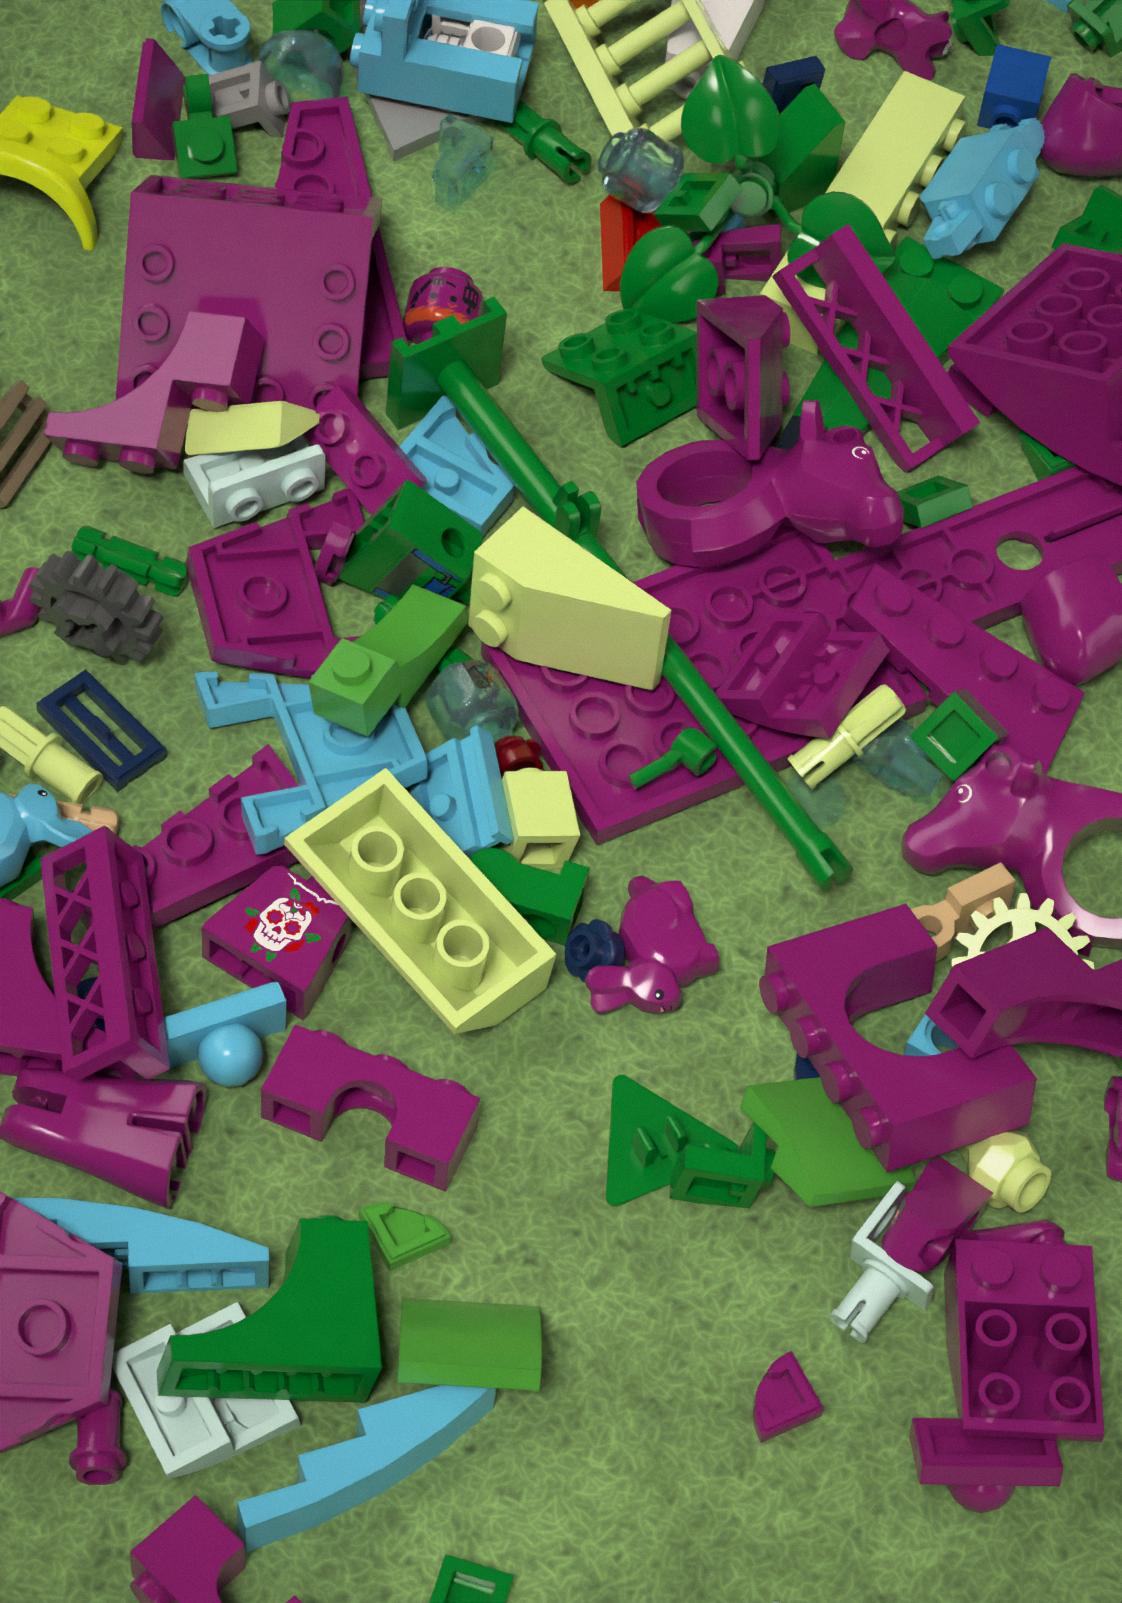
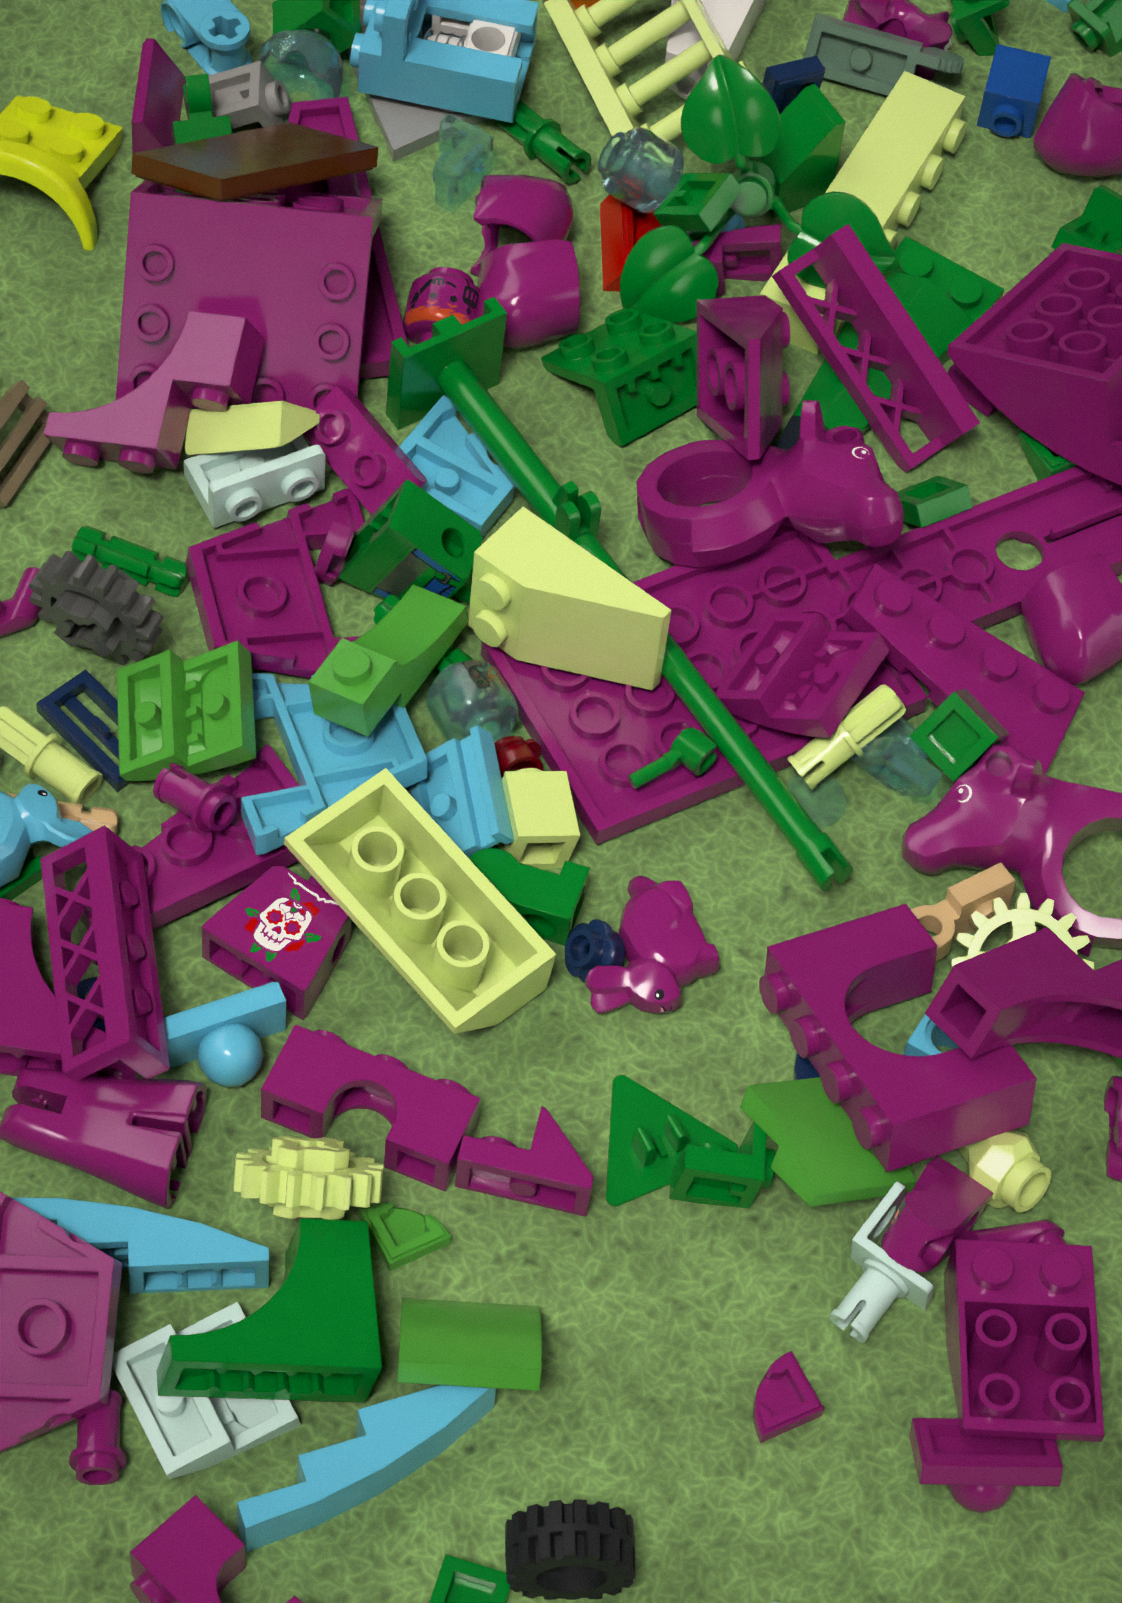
(186, 712): none -> bright green slope
(206, 803): none -> magenta pin
(254, 161): none -> reddish brown tile
(308, 1177): none -> yellowish green gear
(525, 202): none -> magenta piece
(535, 287): none -> magenta piece
(543, 1176): none -> magenta slope
(570, 1550): none -> black tyre
(870, 56): none -> sand green hinge
(981, 186): medium azure hinge -> none

